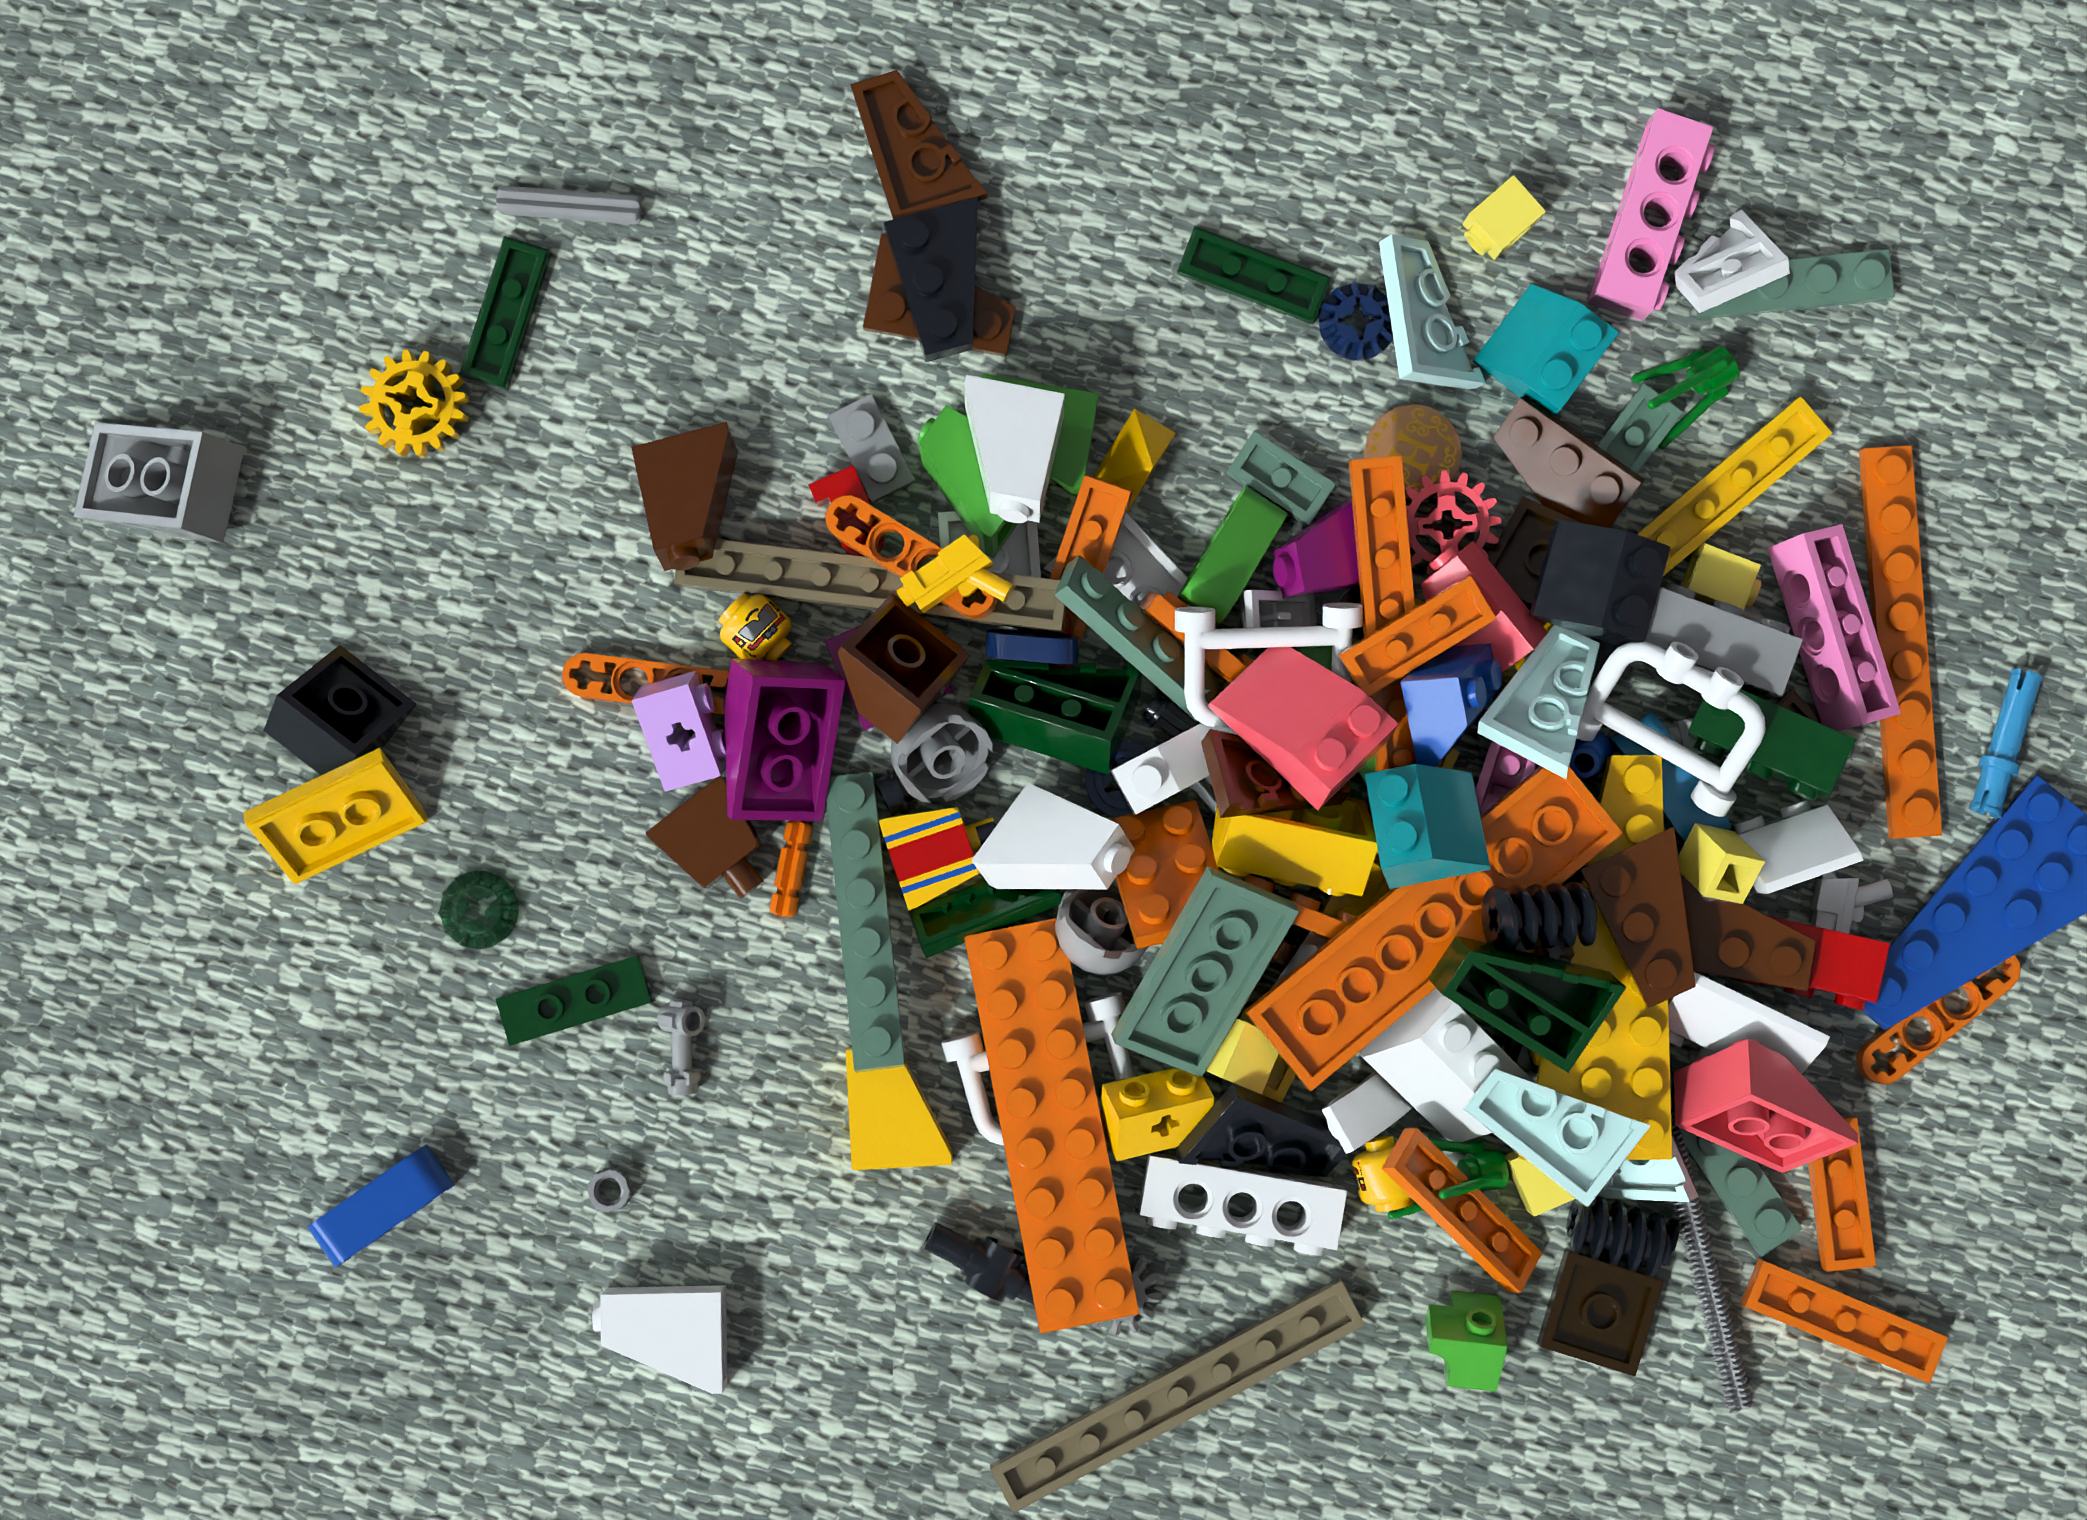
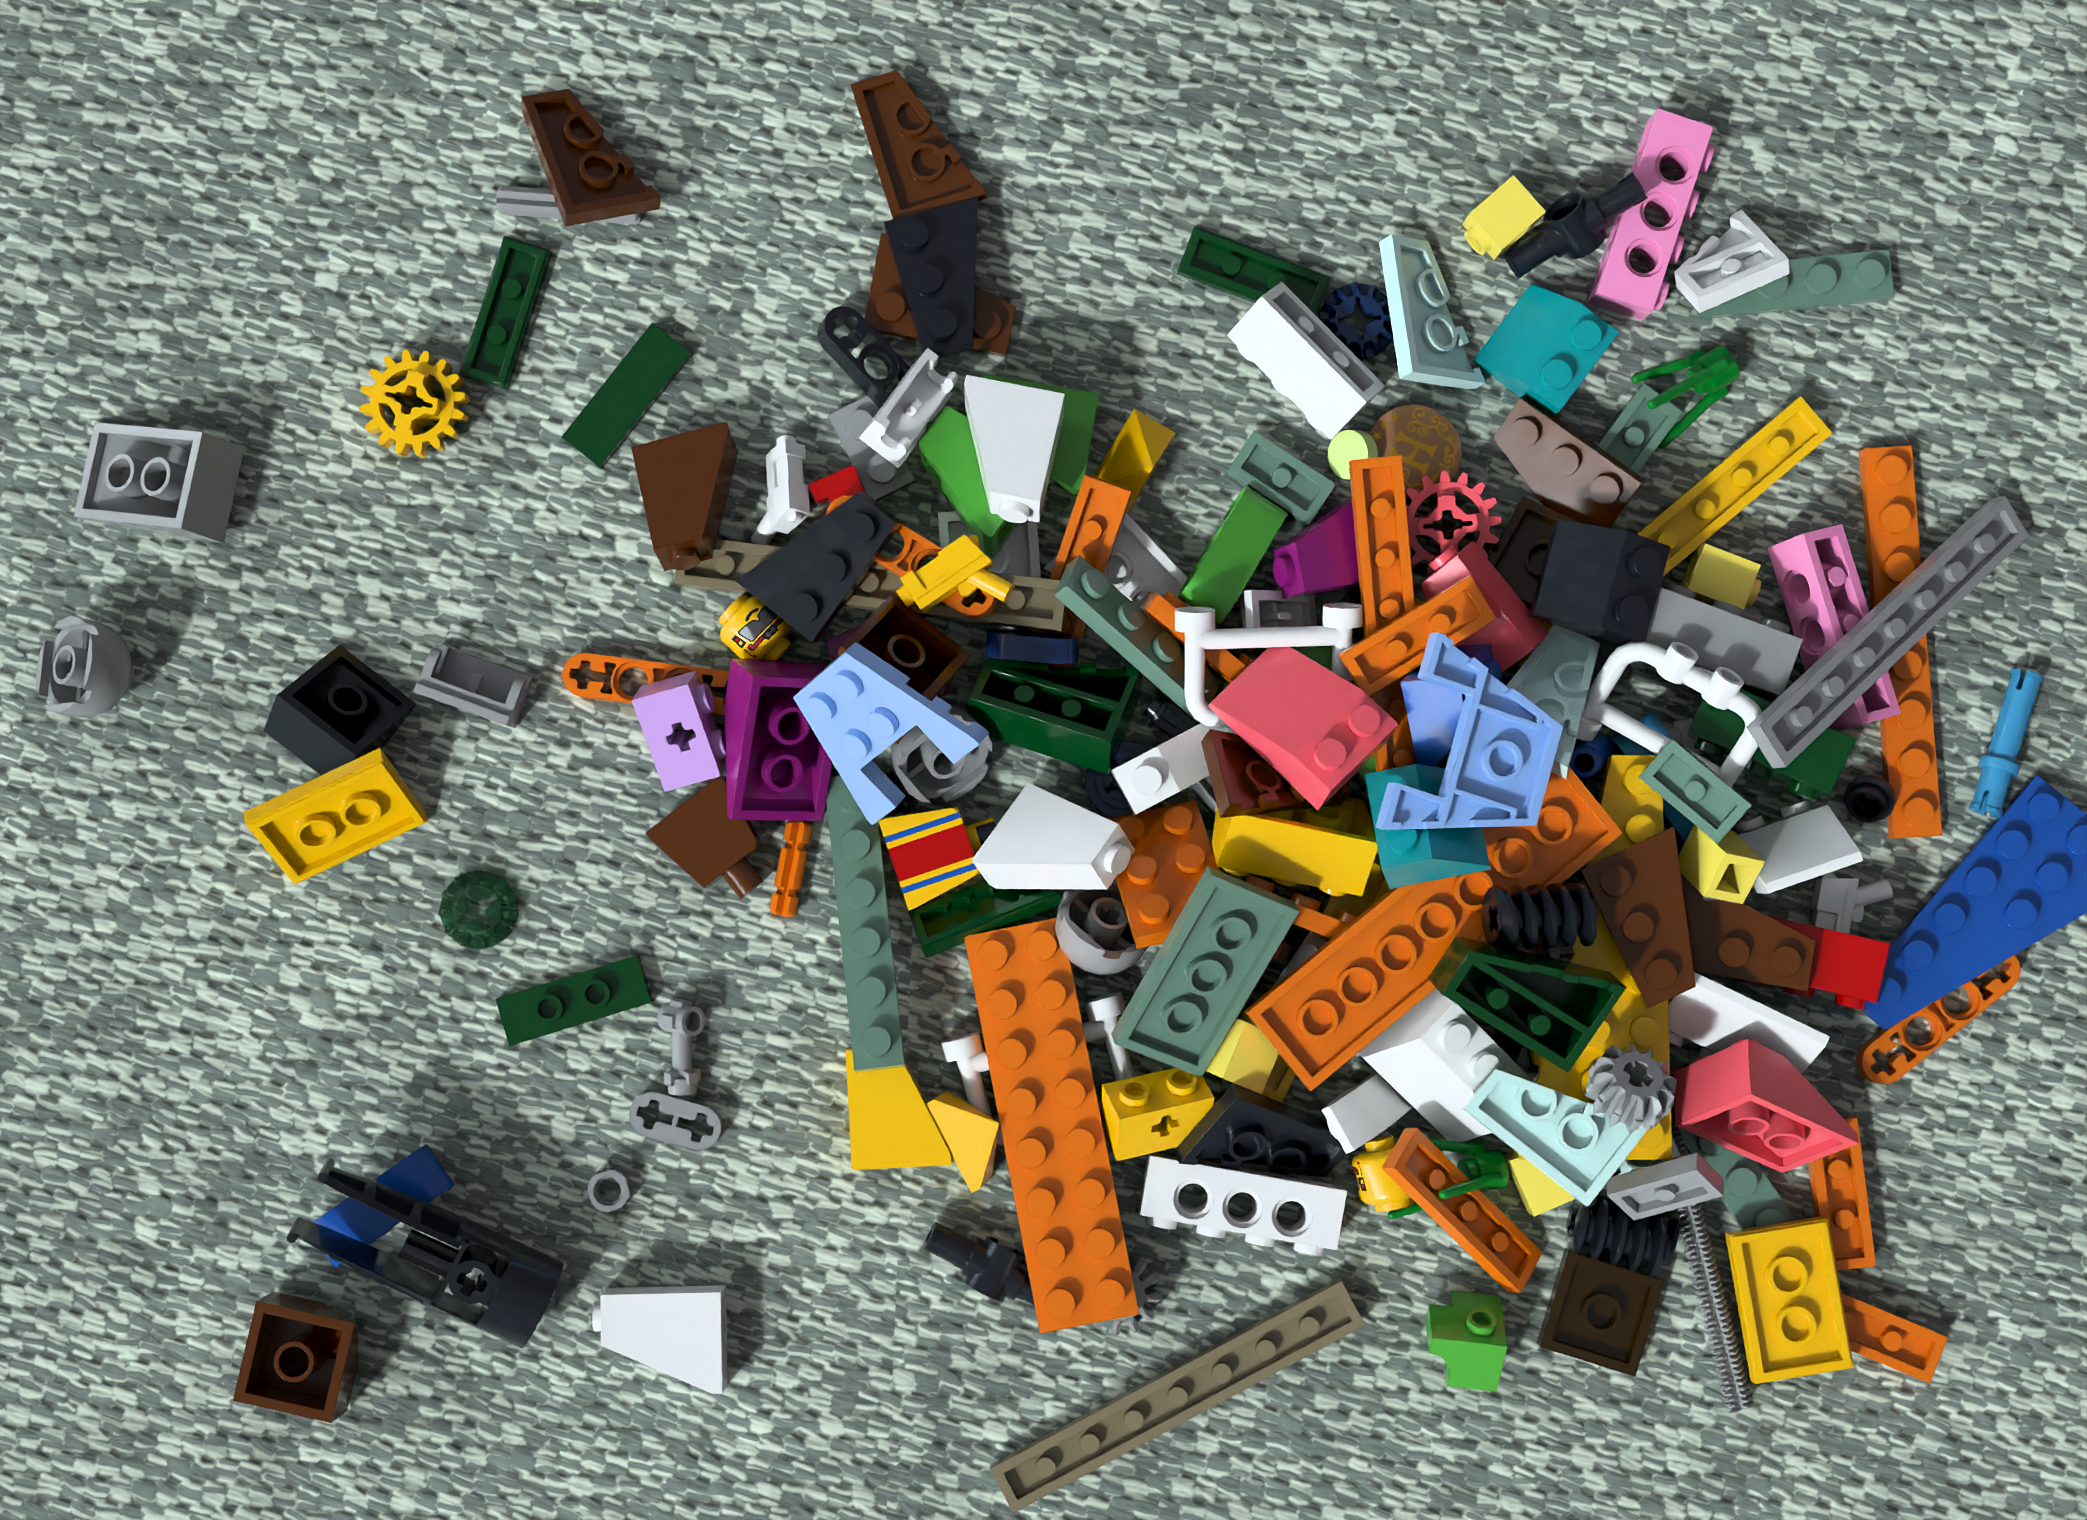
(83, 668): none -> light grey cylinder
(299, 1358): none -> reddish brown slope
(474, 685): none -> light grey hinge
(510, 1290): none -> black piece
(580, 164): none -> reddish brown wing
(627, 395): none -> dark green tile
(673, 1132): none -> light grey beam
(787, 493): none -> white piece
(823, 565): none -> black wing
(862, 709): none -> light blue wing
(875, 346): none -> black beam
(908, 410): none -> white hinge
(968, 1135): none -> yellow slope
(1305, 360): none -> white brick
(1350, 446): none -> yellowish green tile
(1496, 757): none -> light blue wing
(1575, 225): none -> black pin
(1631, 1087): none -> light grey gear
(1665, 1186): none -> light grey plate
(1695, 790): none -> sand green plate
(1789, 1300): none -> yellow tile
(1864, 808): none -> black plate
(1887, 632): none -> light grey plate

